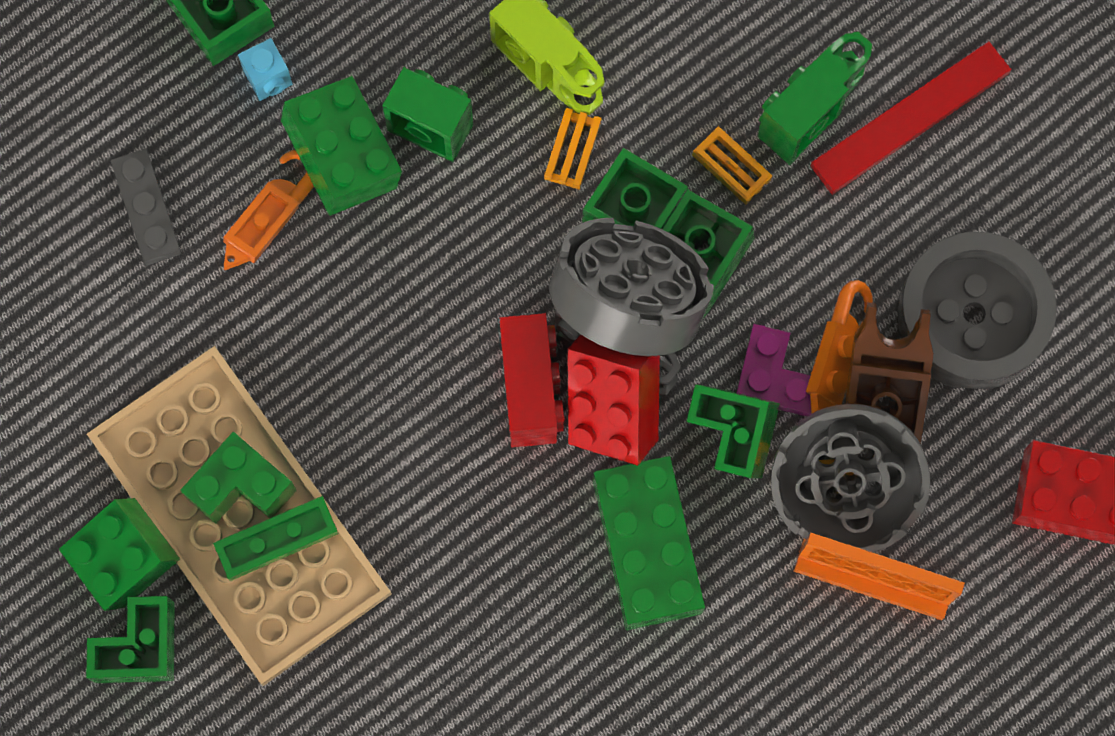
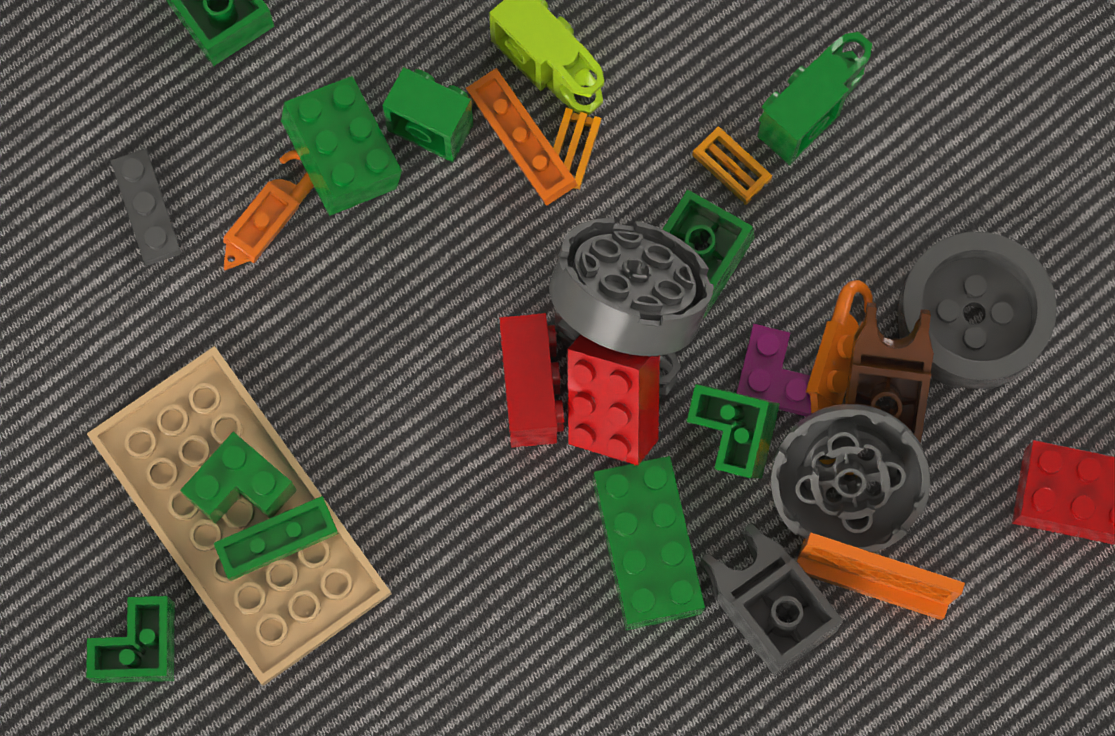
(119, 553): green brick -> none
(265, 69): medium azure brick -> none
(521, 136): none -> orange plate
(635, 192): green brick -> none
(772, 587): none -> dark grey brick
(910, 118): red tile -> none

